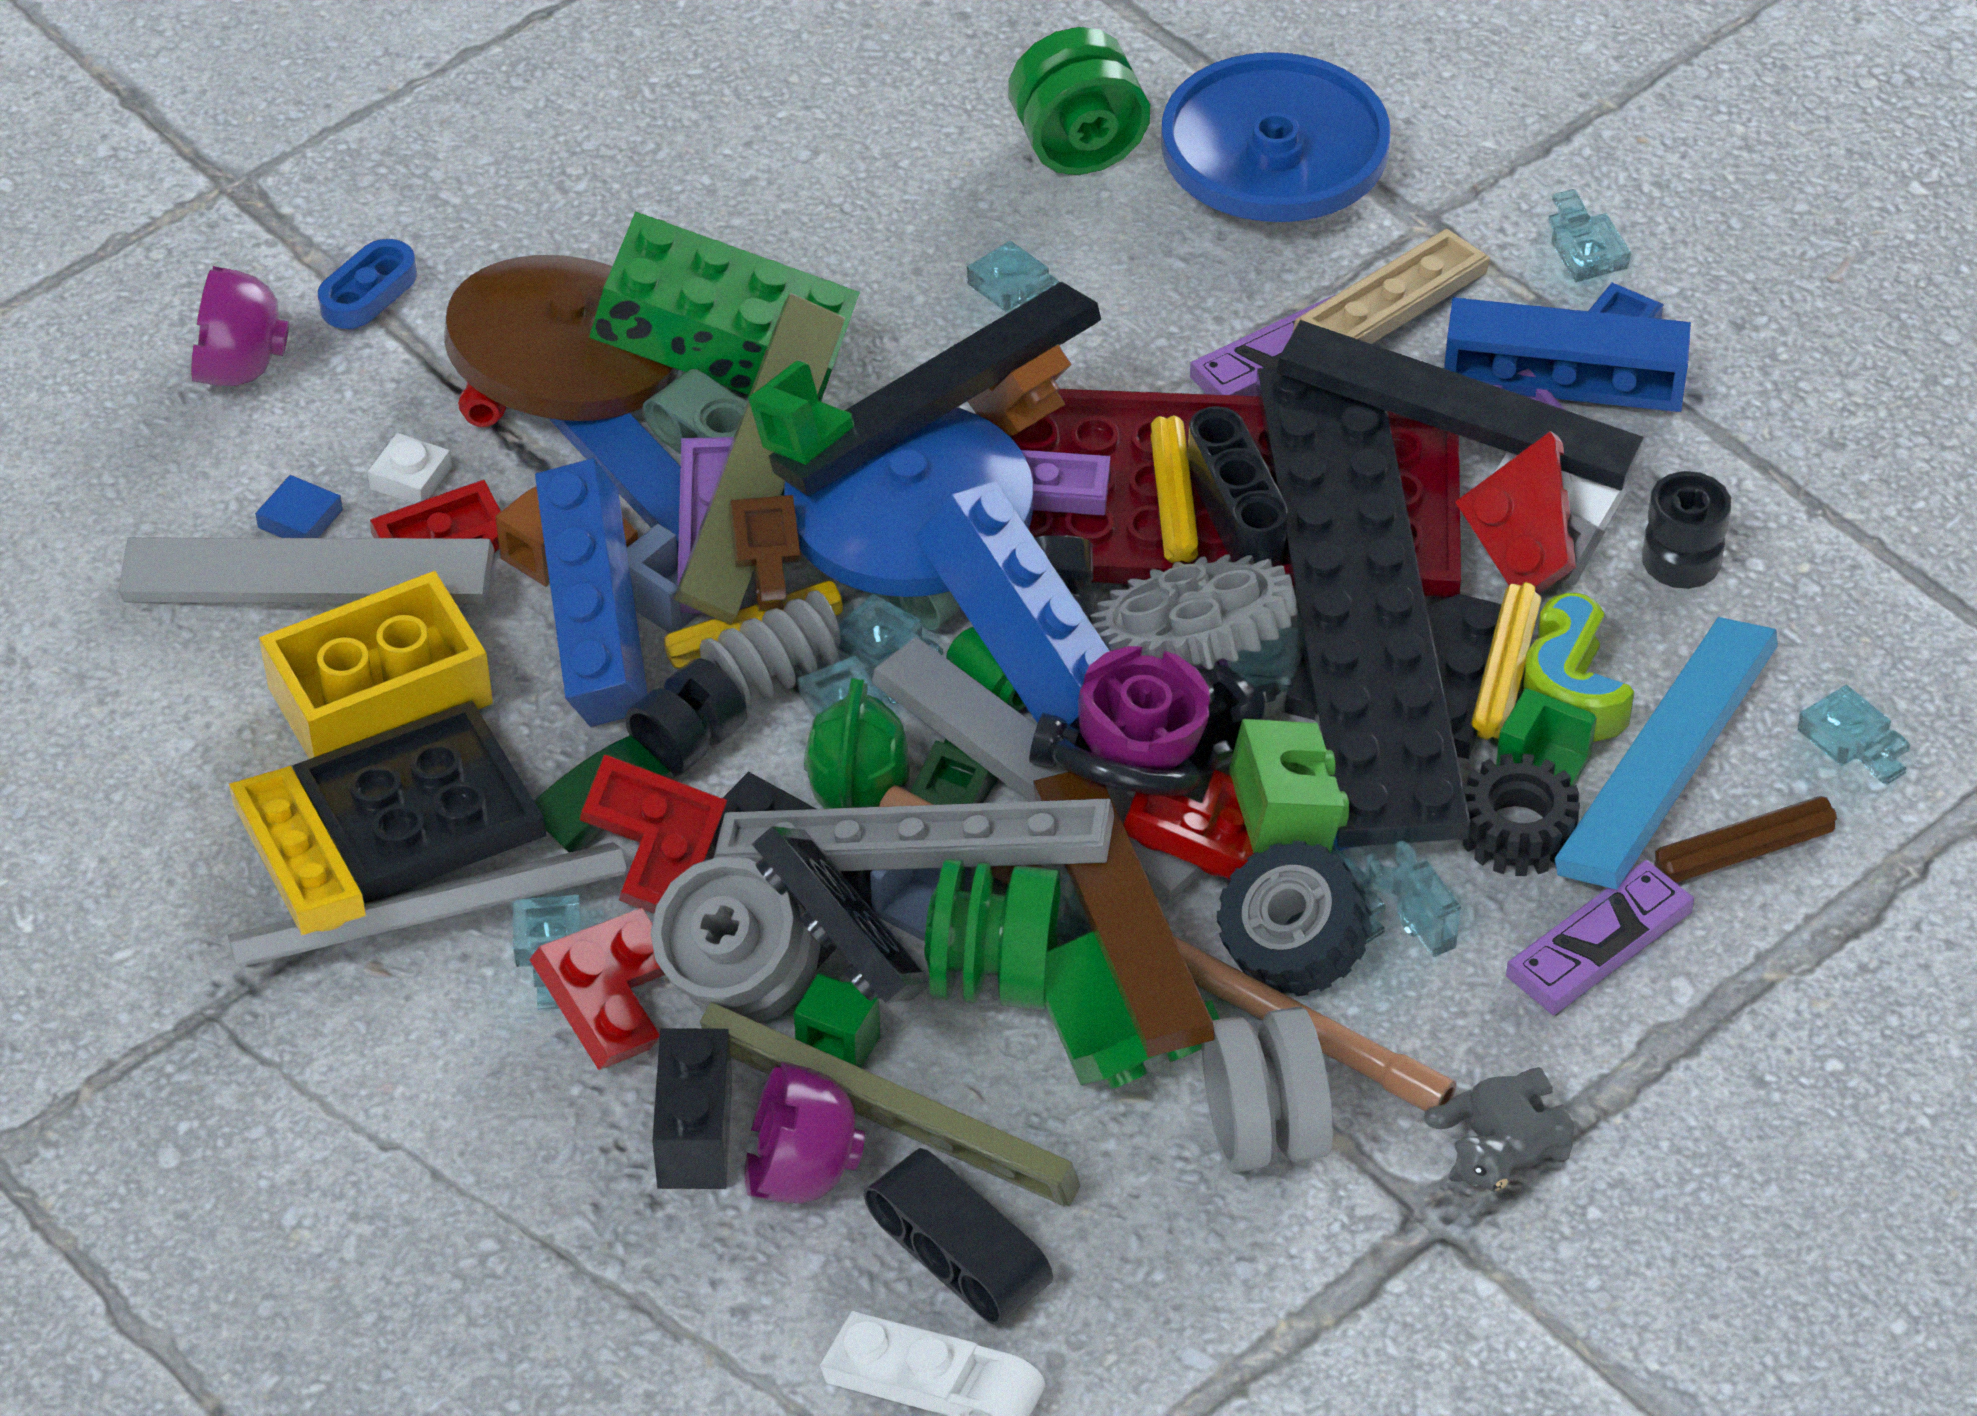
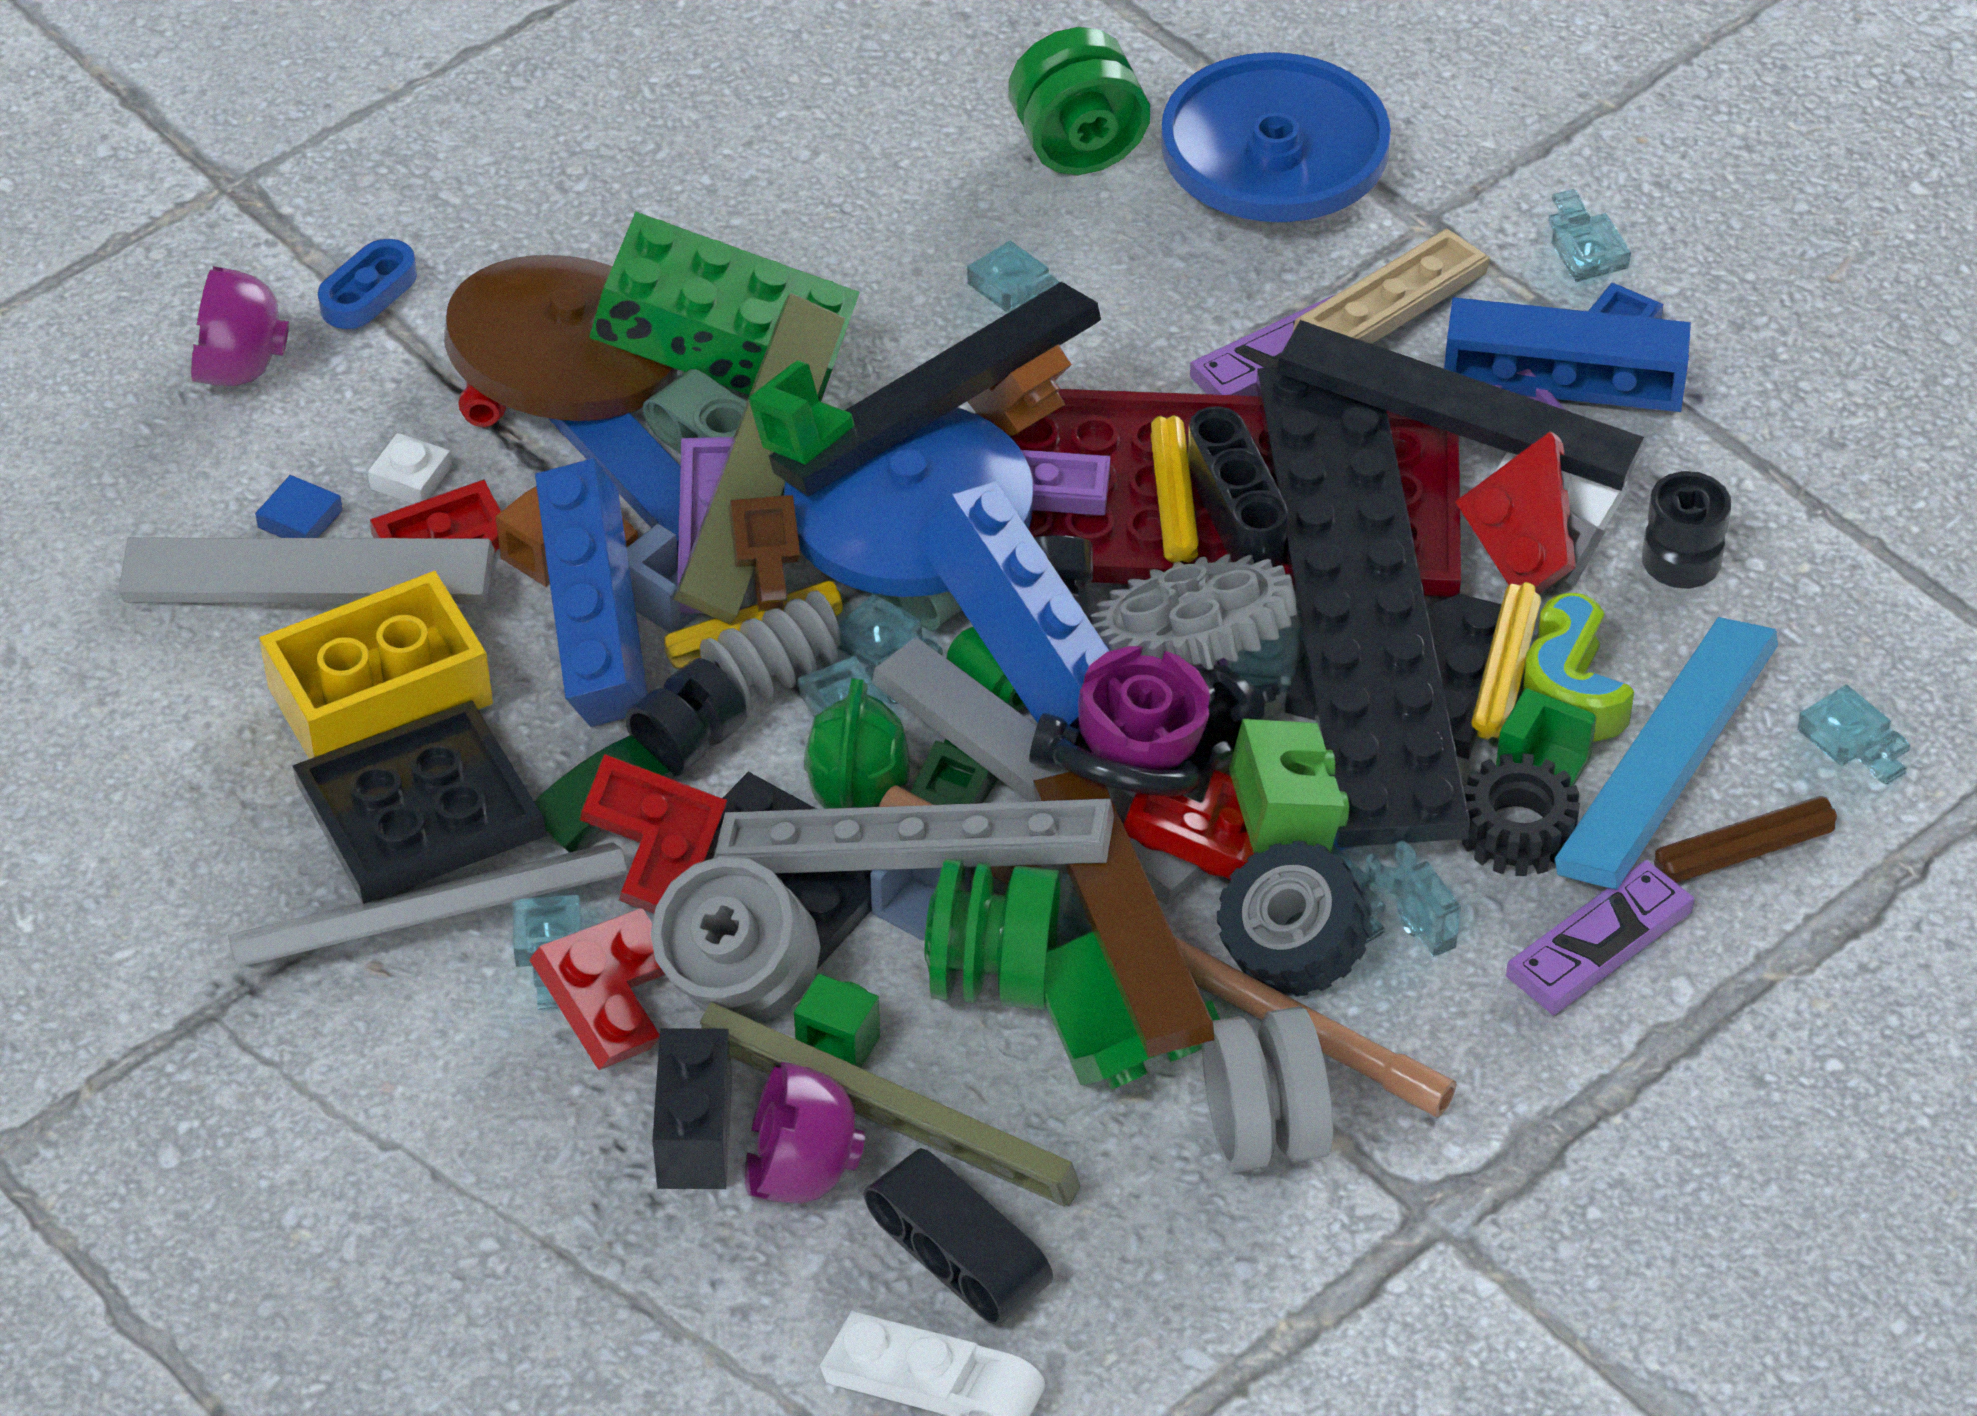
(297, 851): yellow plate -> none
(839, 915): black plate -> none
(1509, 1128): dark grey animal -> none

